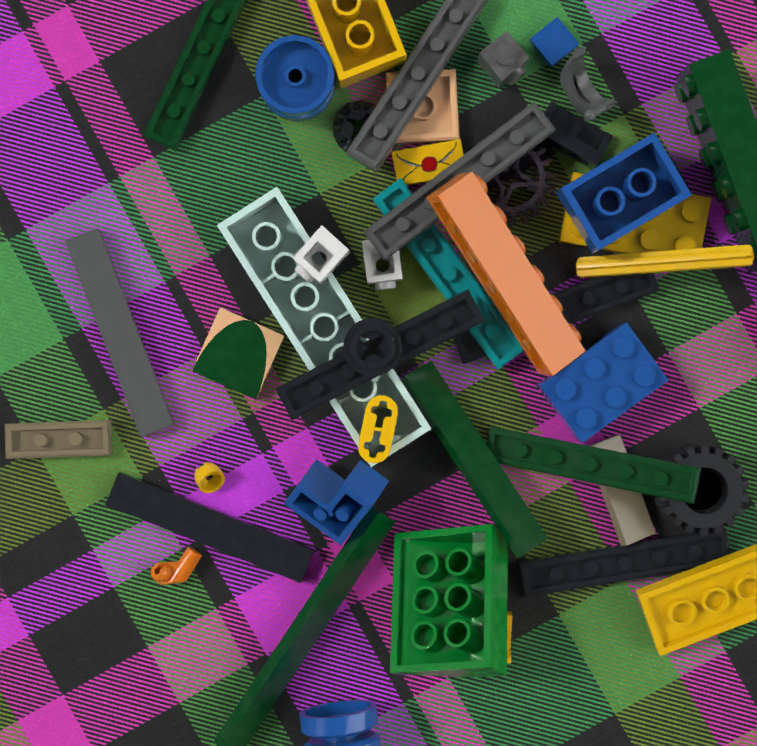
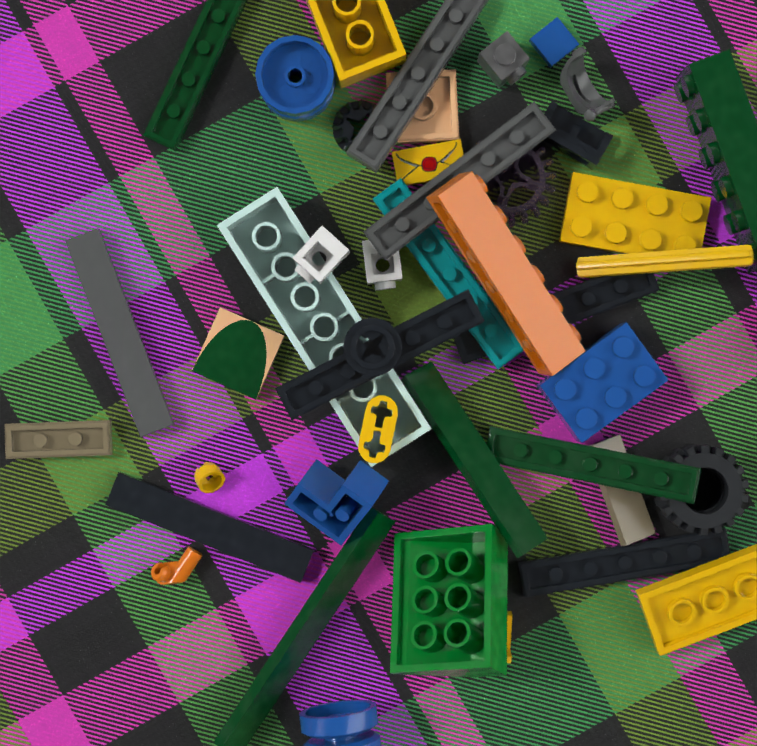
(623, 193): blue brick -> none

